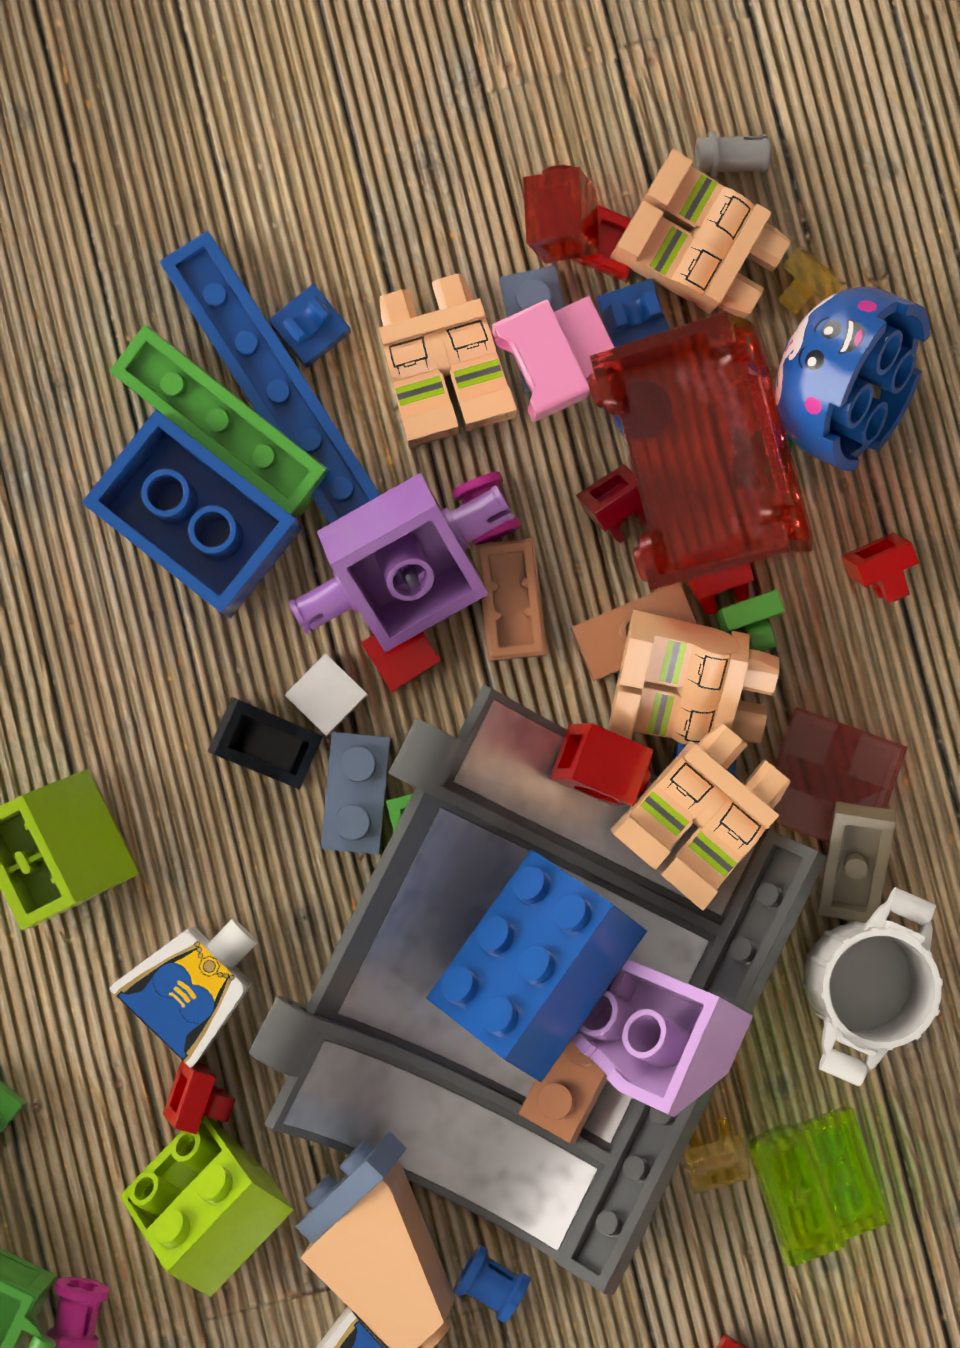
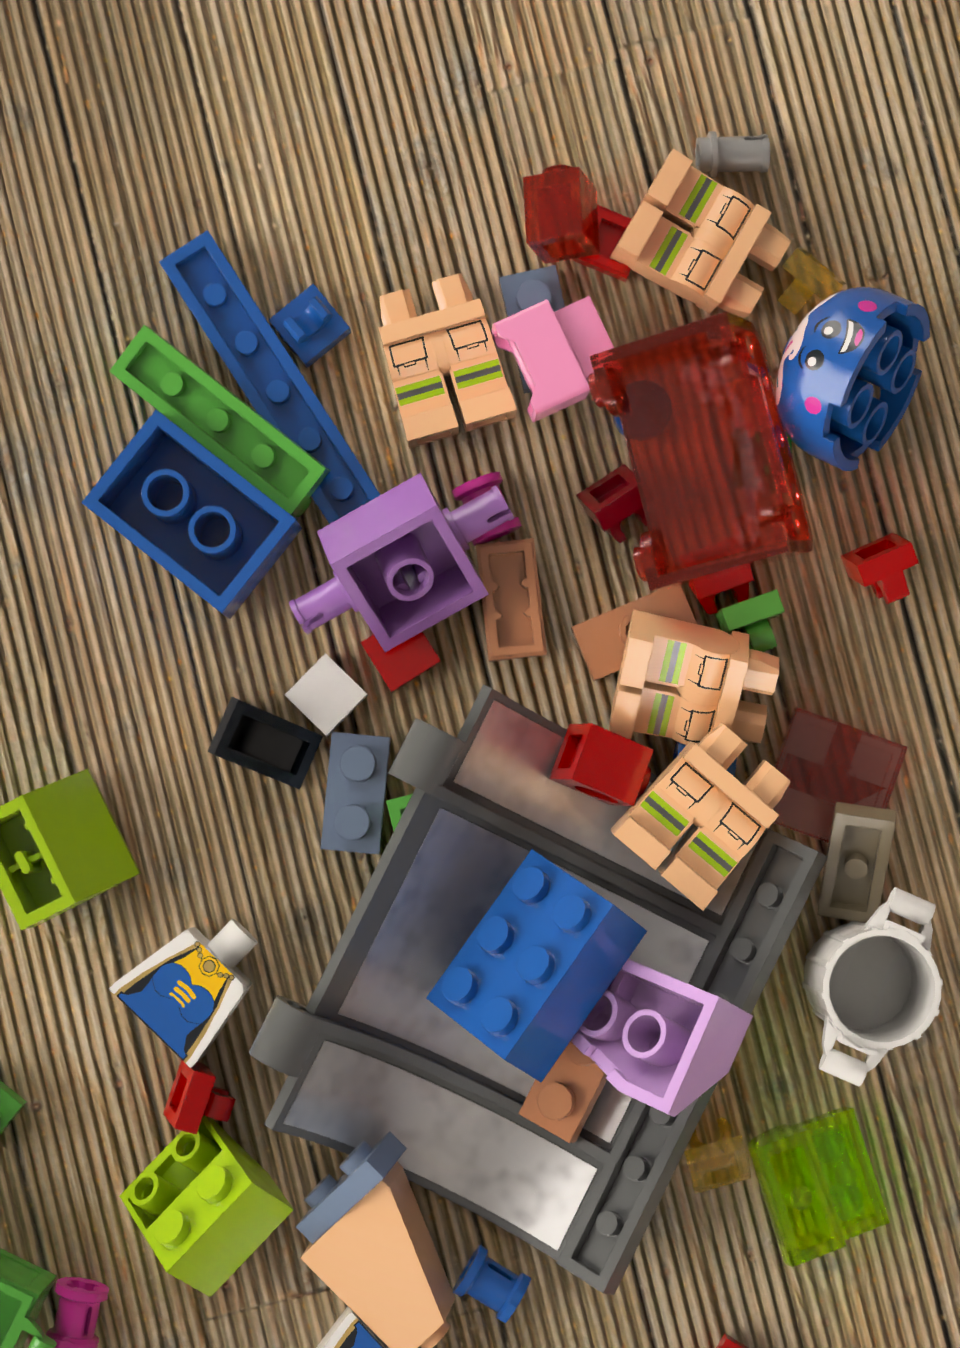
(632, 313): blue tile -> none

